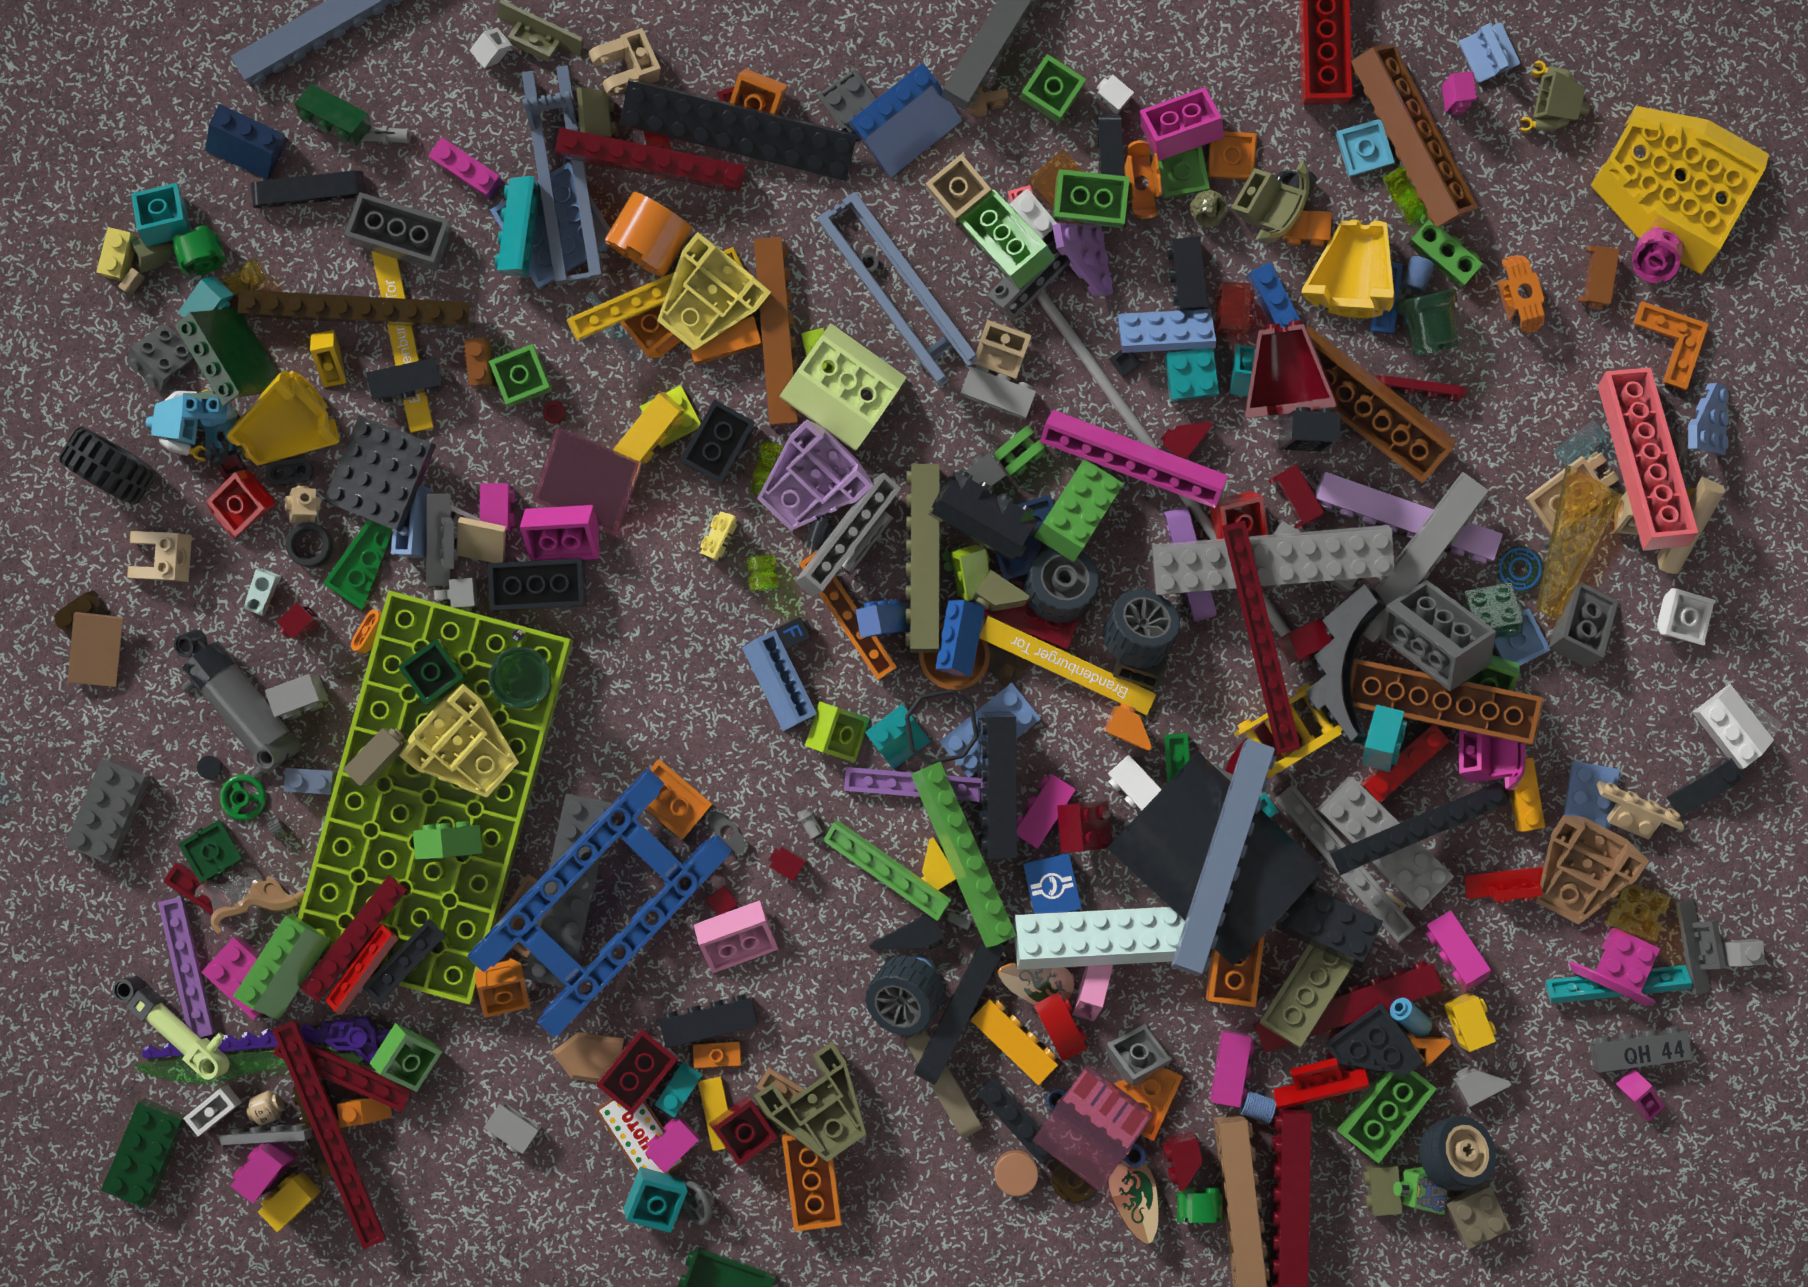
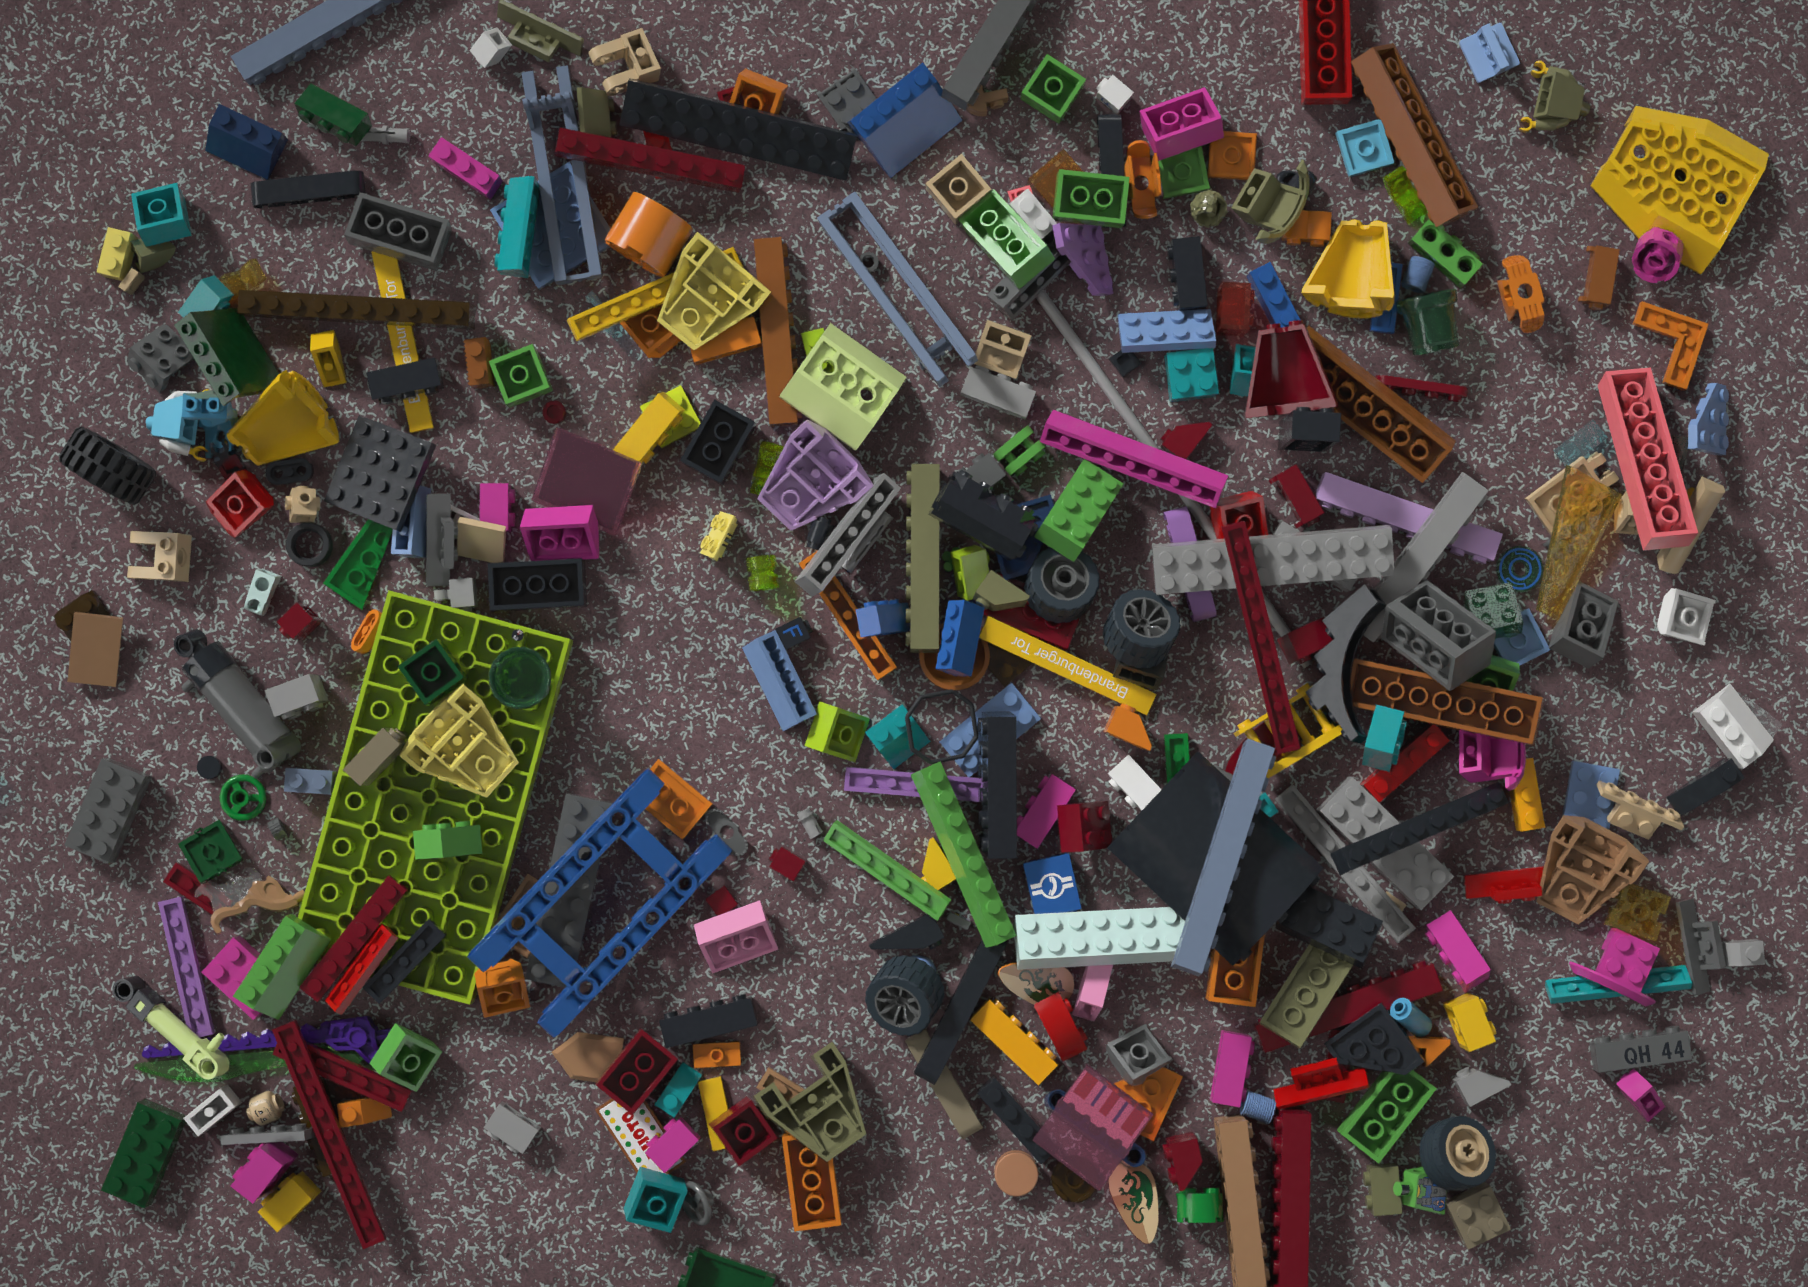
(199, 251): green brick -> none
(1459, 92): dark pink brick -> none

